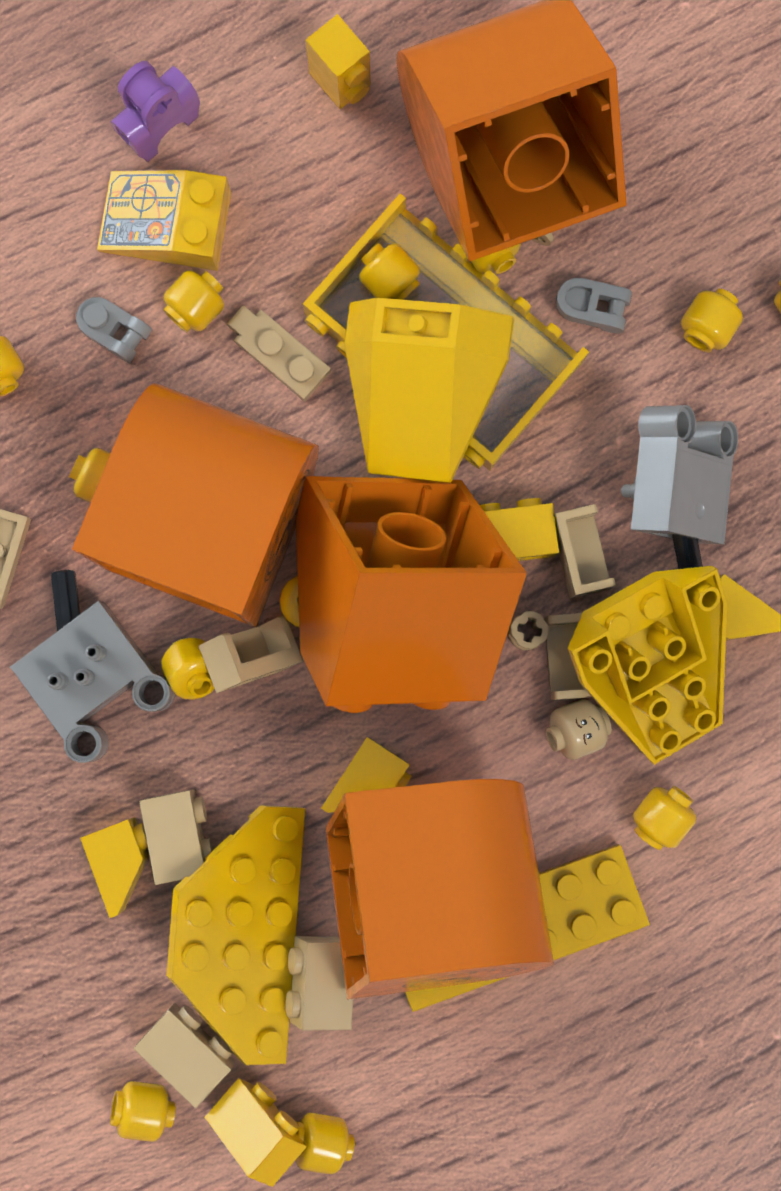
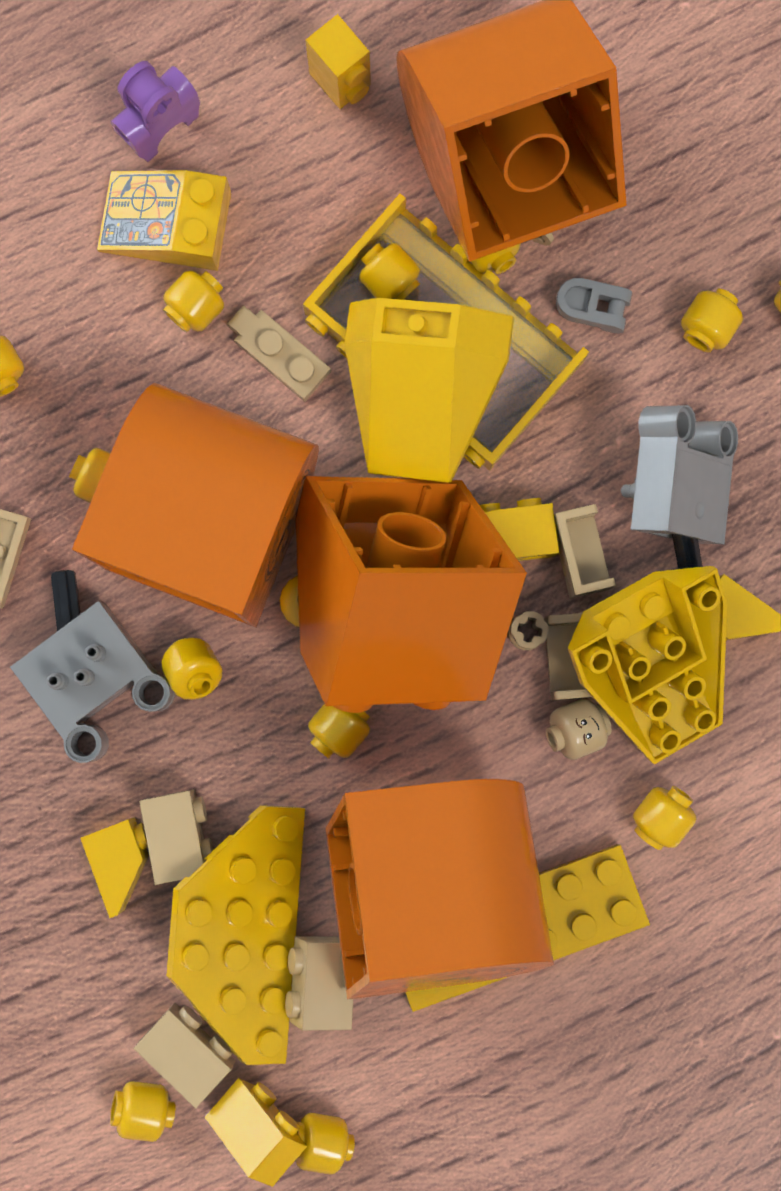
(101, 320): light grey plate -> none
(250, 654): tan panel -> none
(338, 731): none -> yellow head
(370, 769): yellow slope -> none

